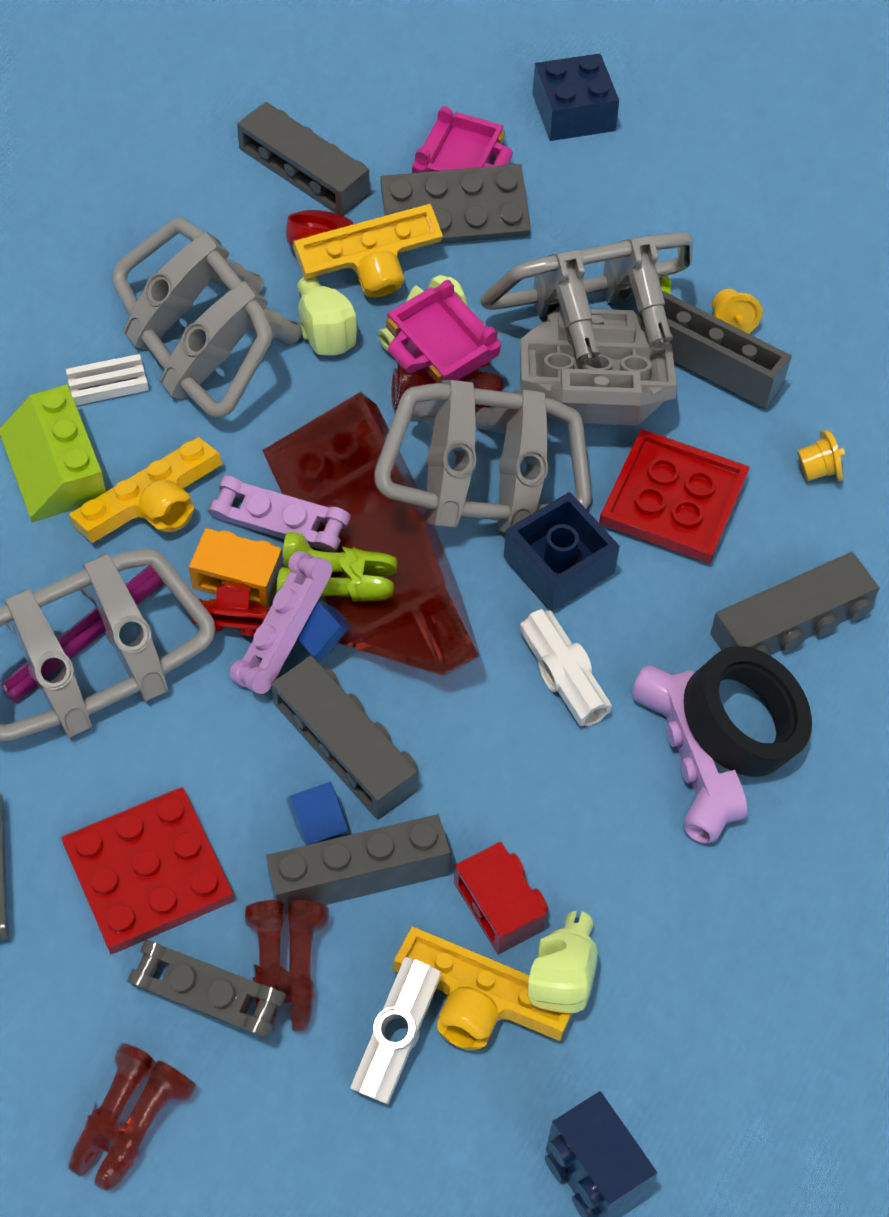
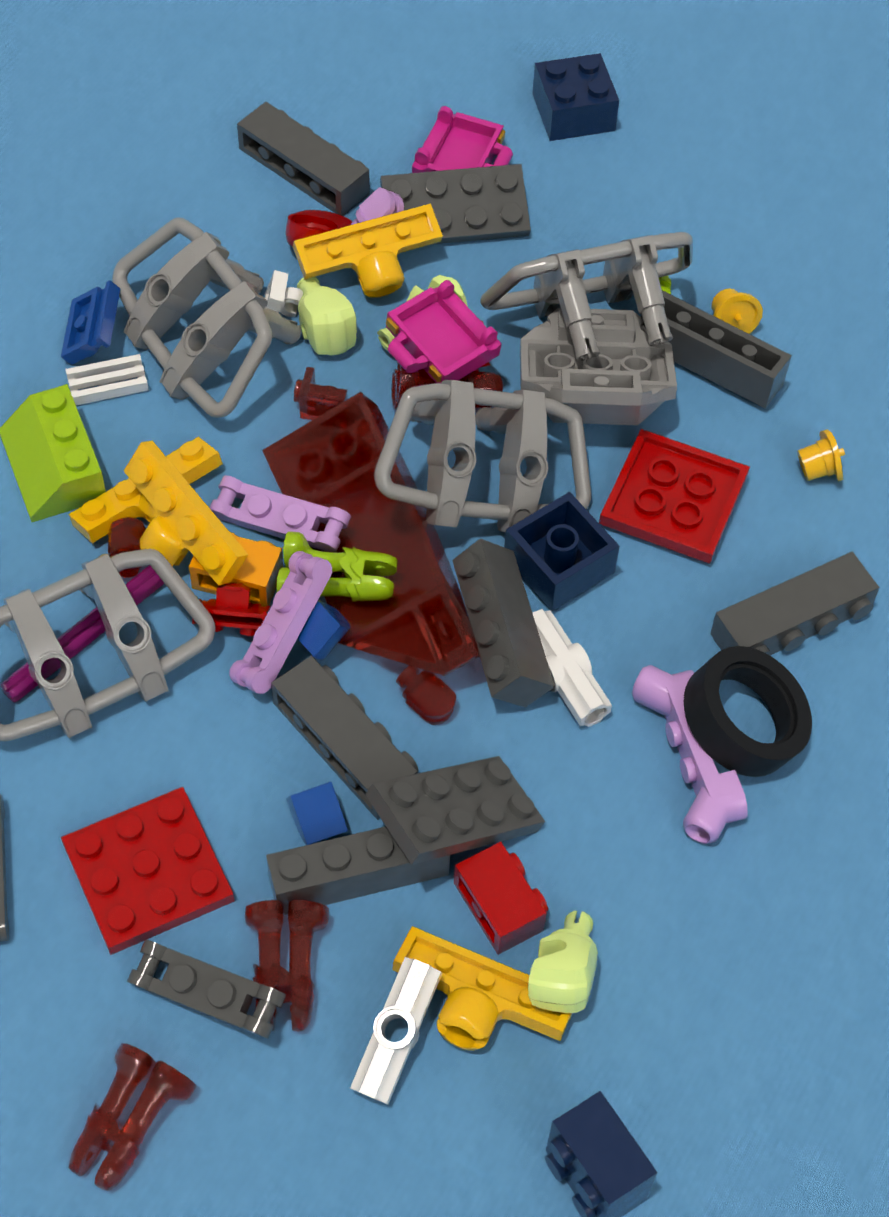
(90, 323): none -> blue plate
(125, 537): none -> clear red arm
(181, 517): none -> yellow plate
(282, 298): none -> white tile
(314, 398): none -> clear red bracket
(379, 204): none -> lavender arm
(427, 695): none -> clear red arm
(454, 809): none -> dark grey plate
(503, 623): none -> dark grey brick

